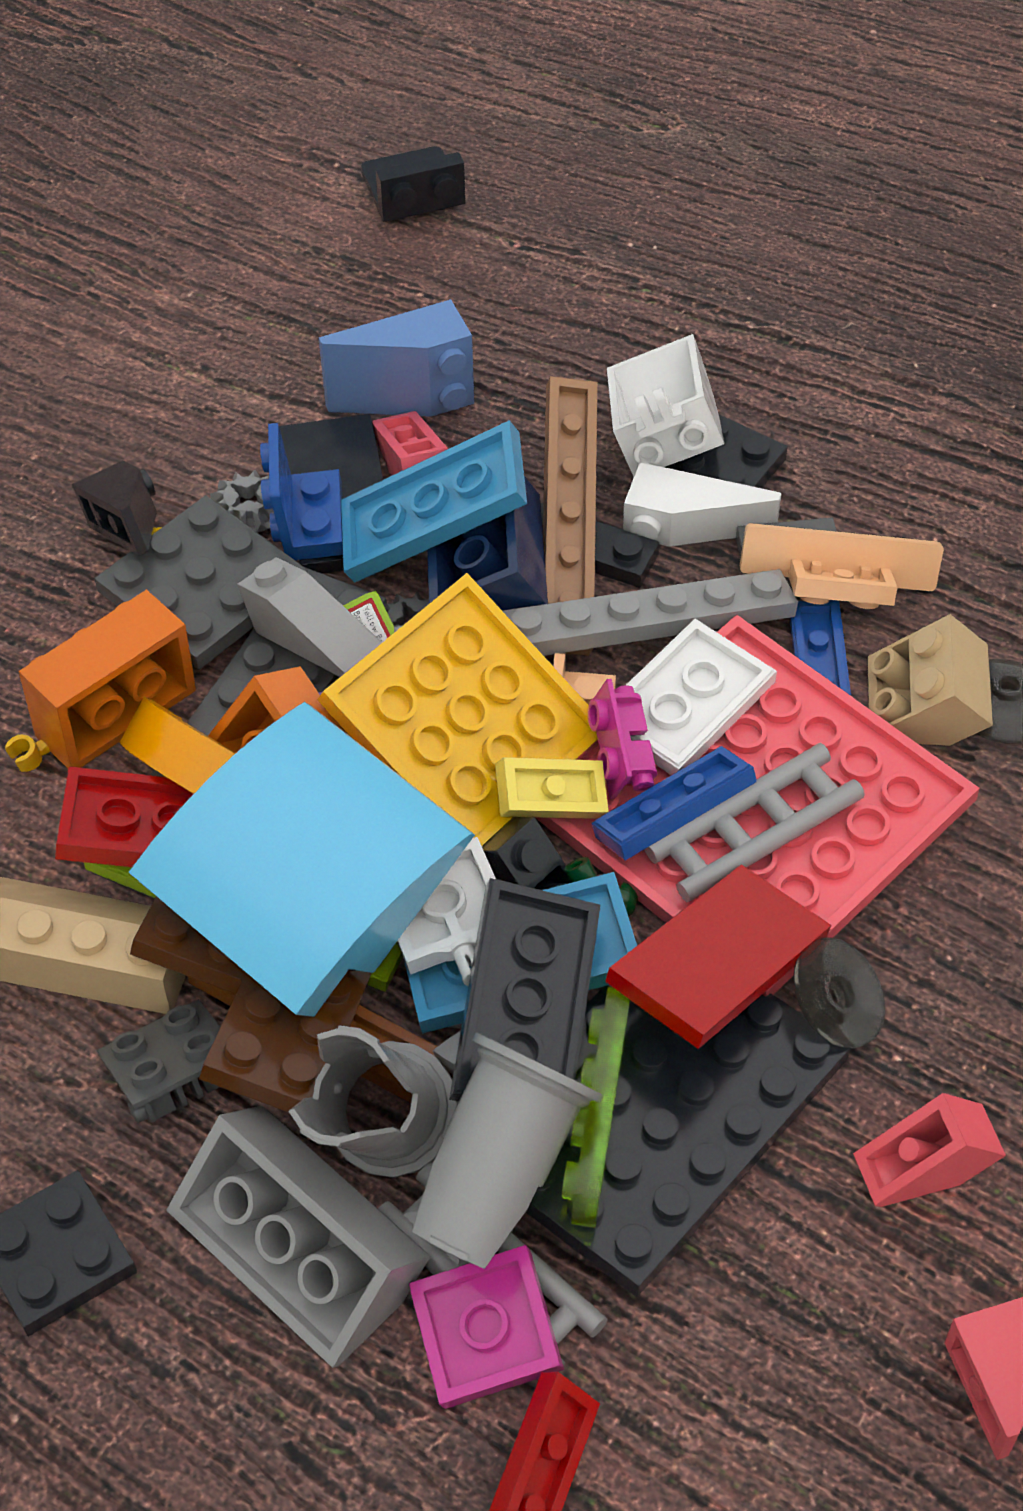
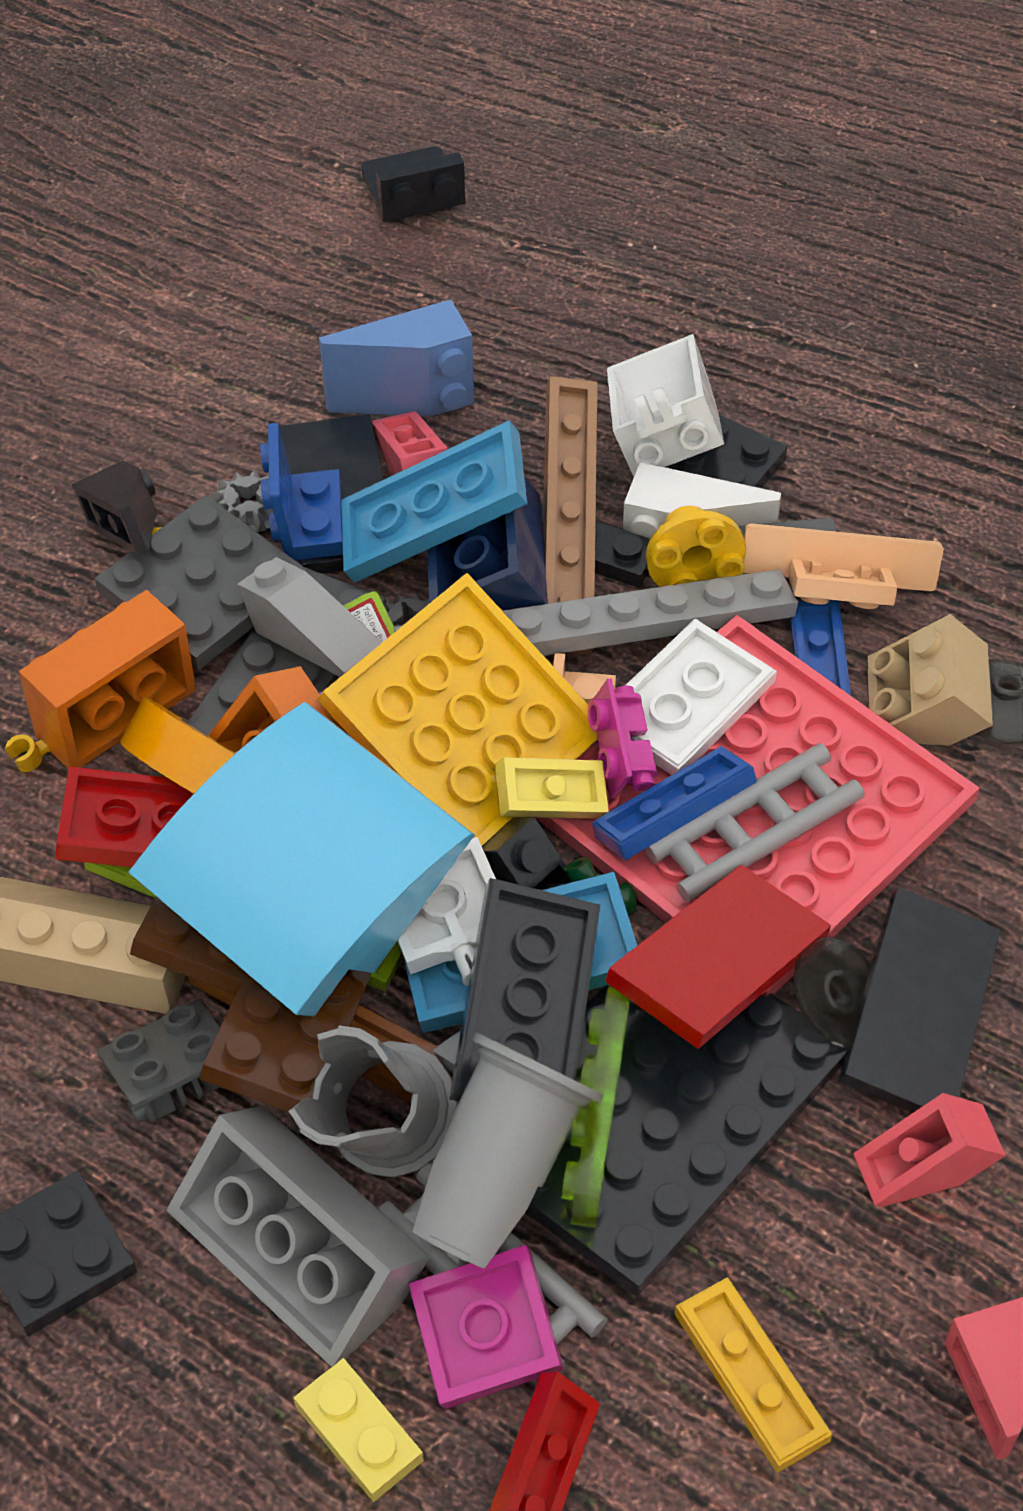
(358, 1429): none -> light yellow plate
(695, 547): none -> yellow plate
(753, 1375): none -> yellow tile
(920, 1003): none -> black tile

